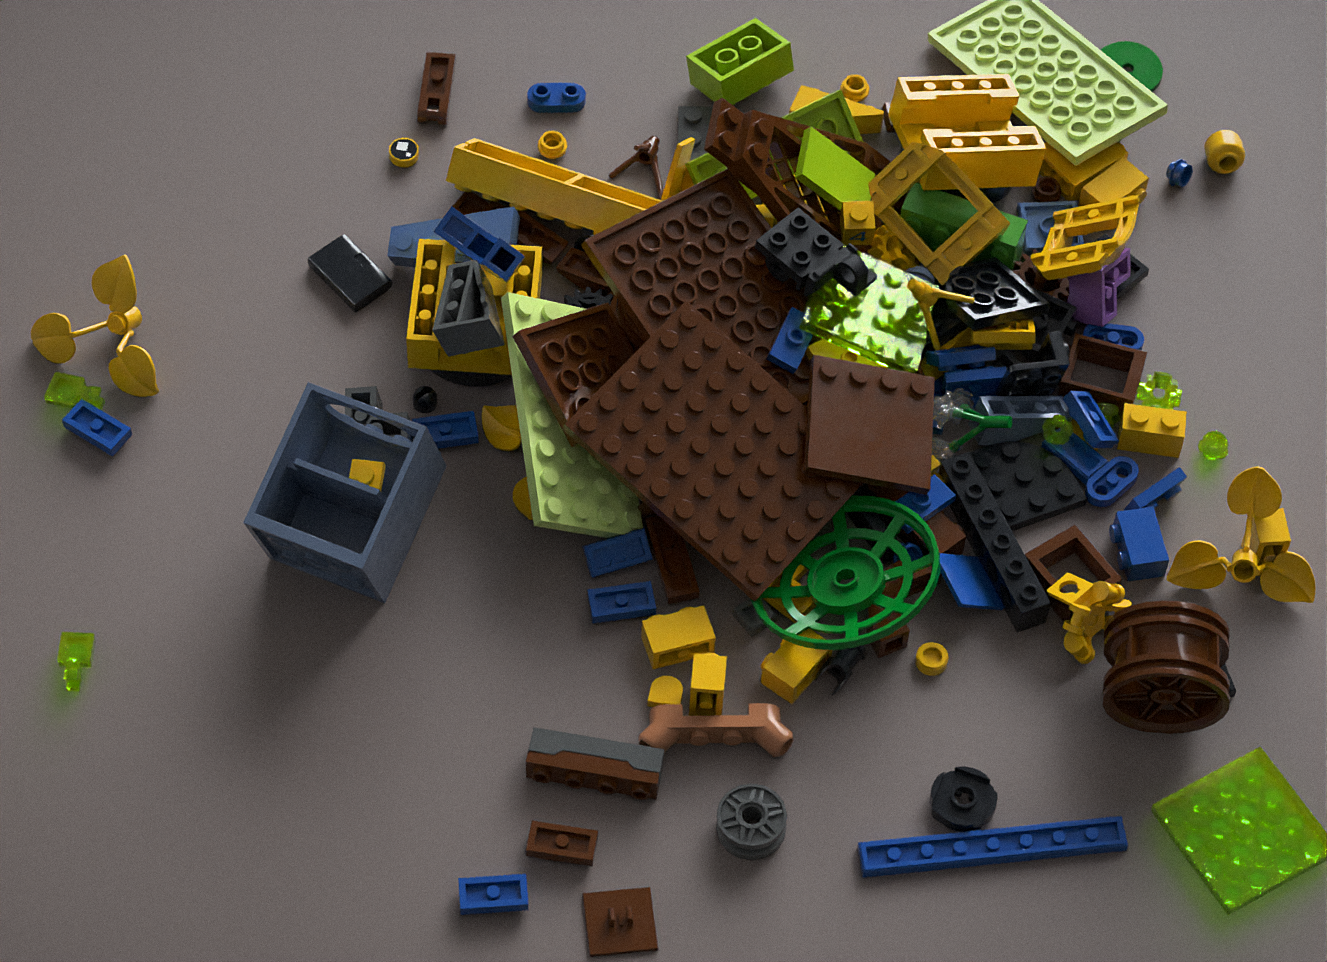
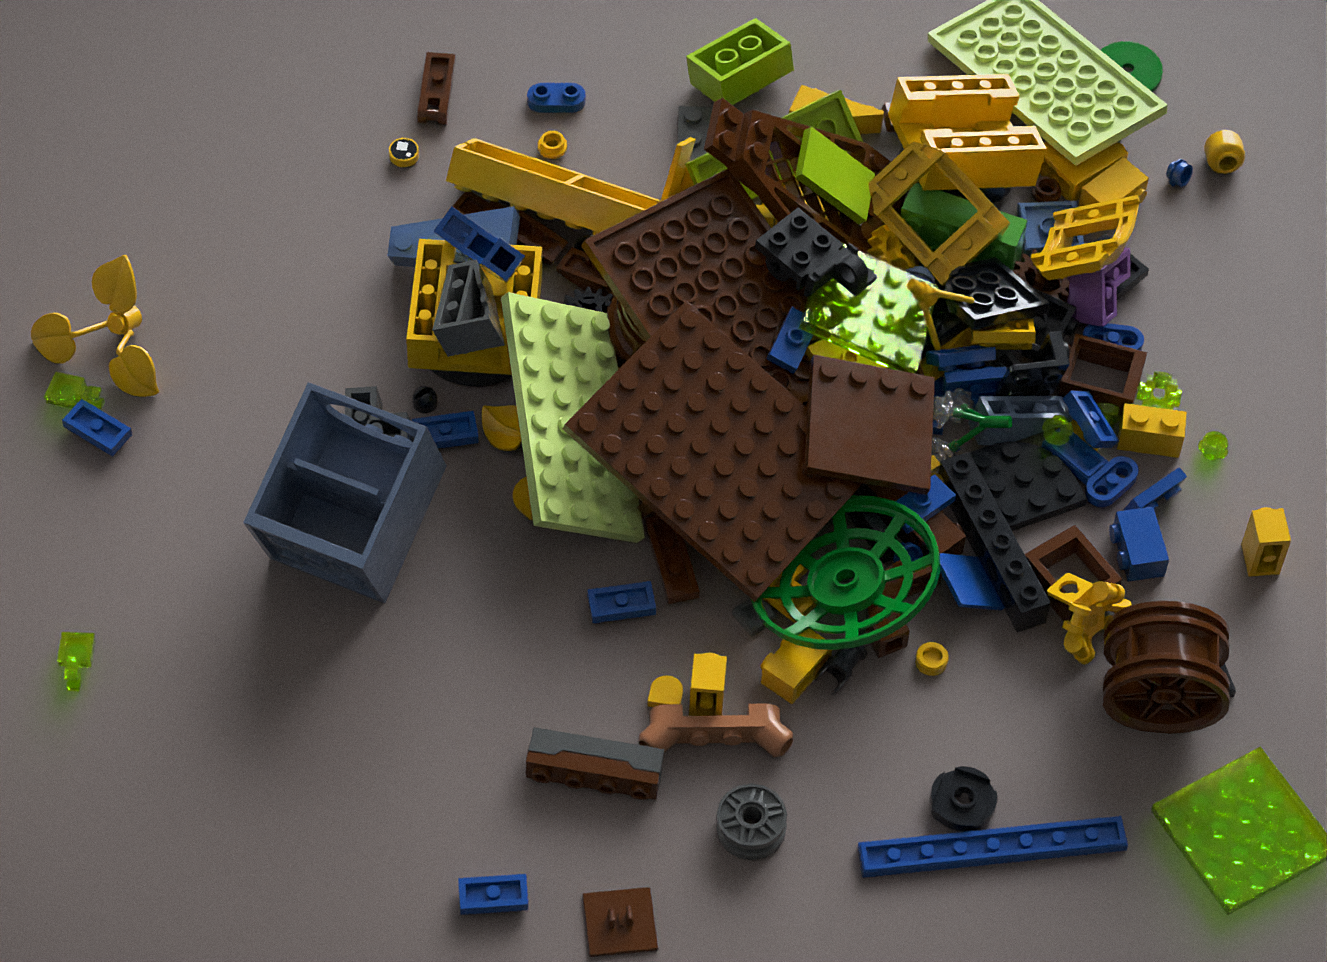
(350, 273): black piece -> none
(368, 472): yellow plate -> none
(562, 843): reddish brown plate -> none
(574, 357): reddish brown plate -> none
(617, 552): blue plate -> none
(645, 155): reddish brown plant -> none
(677, 636): yellow brick -> none
(855, 88): yellow plate -> none
(857, 222): yellow brick -> none
(1283, 580): yellow plant -> none

